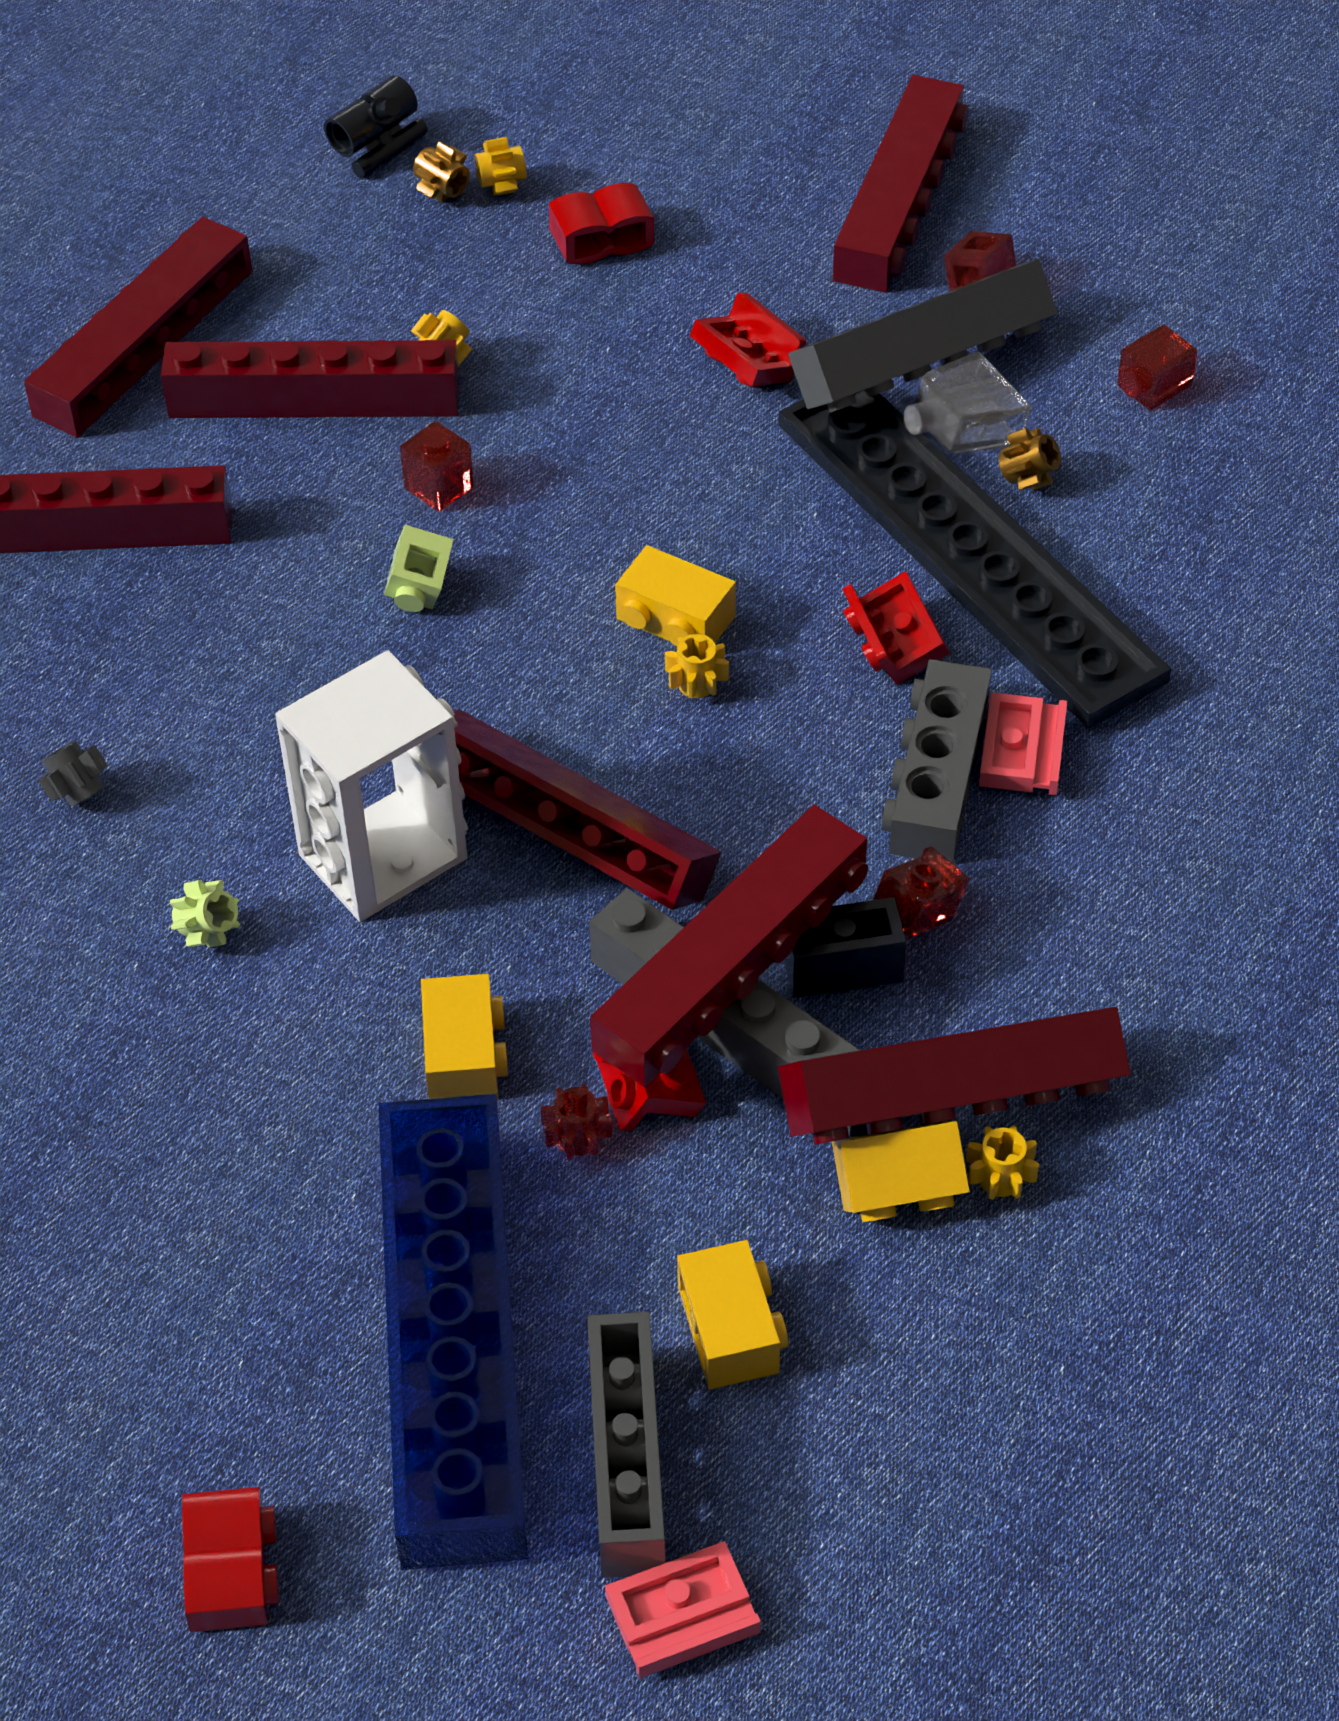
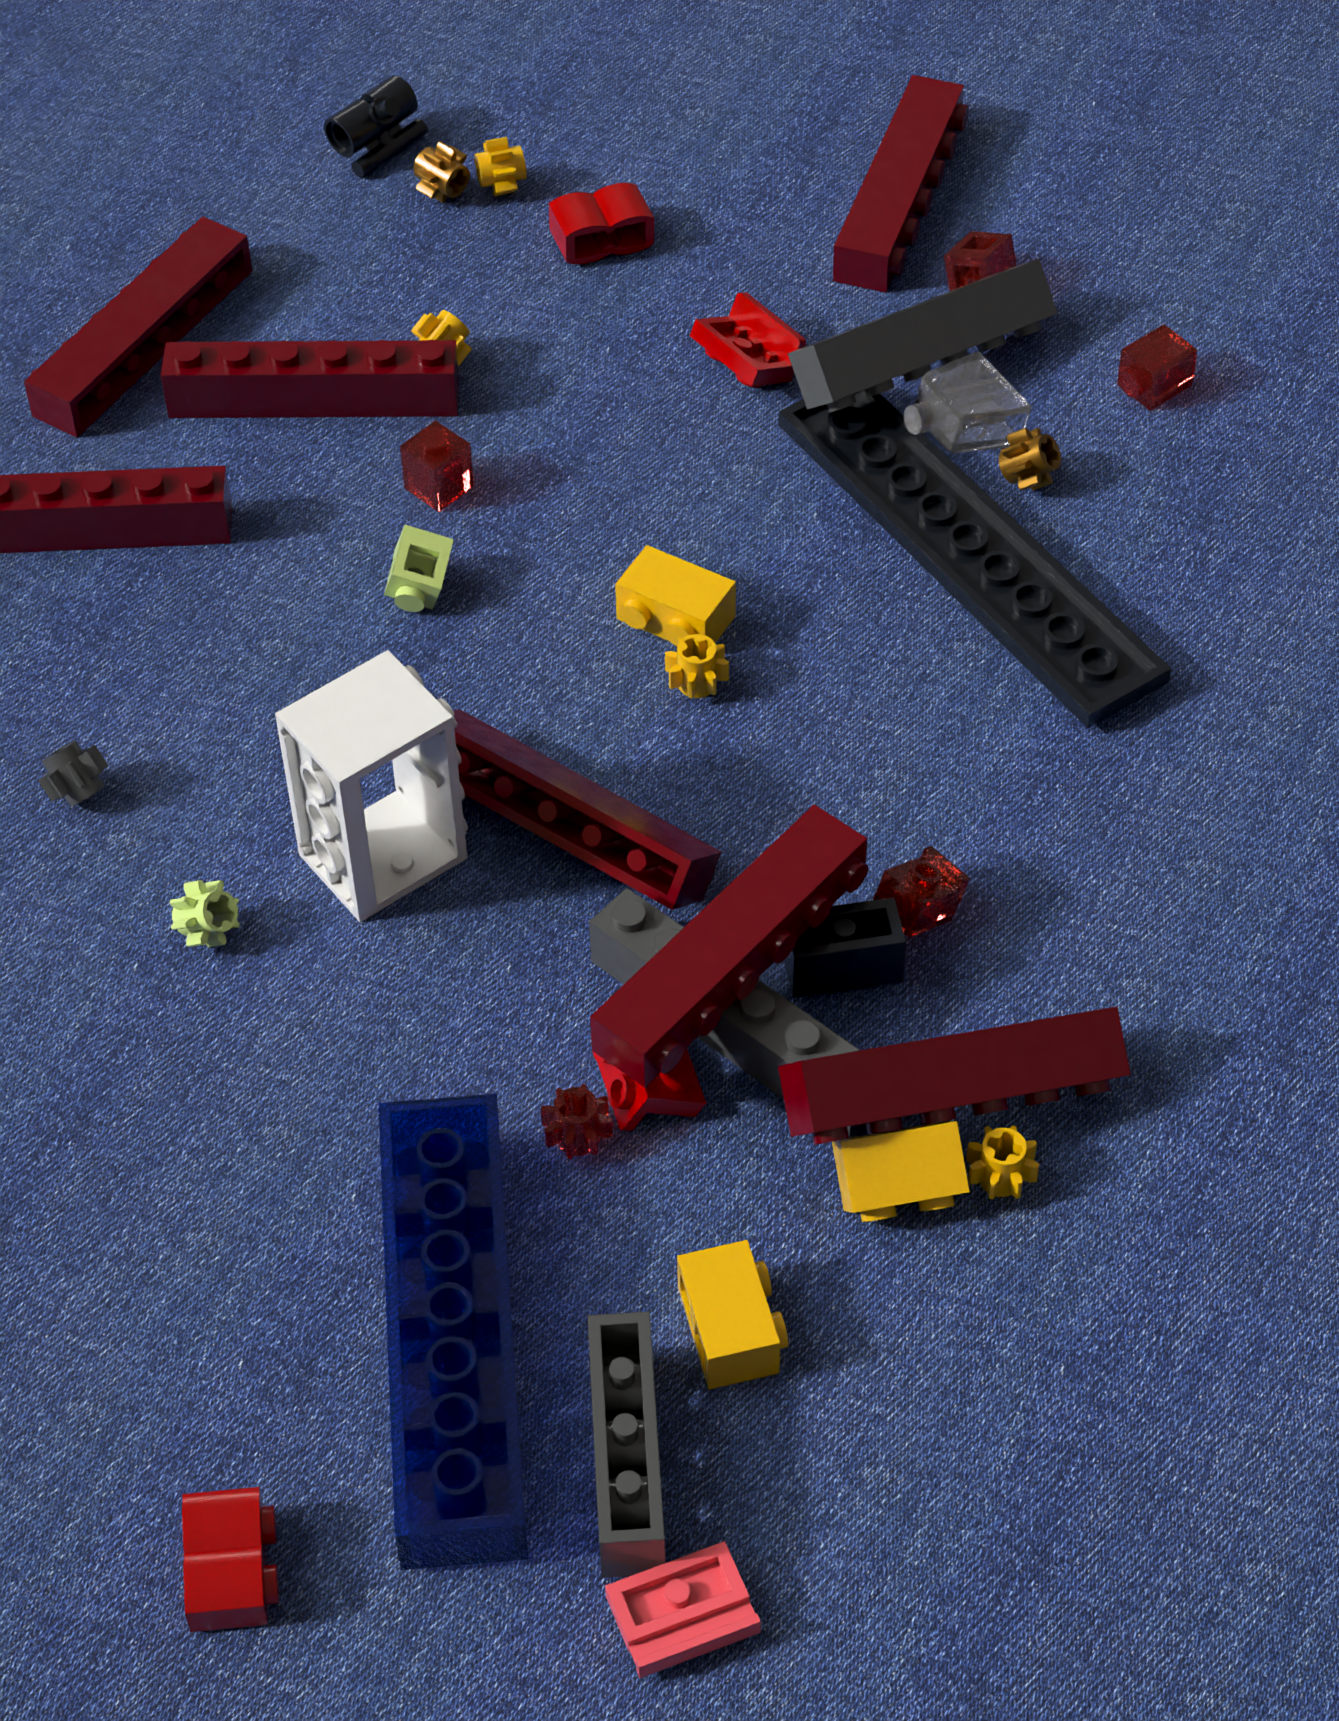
(460, 1036): yellow brick -> none
(896, 627): red bracket -> none
(939, 759): dark grey brick -> none
(1022, 743): coral plate -> none

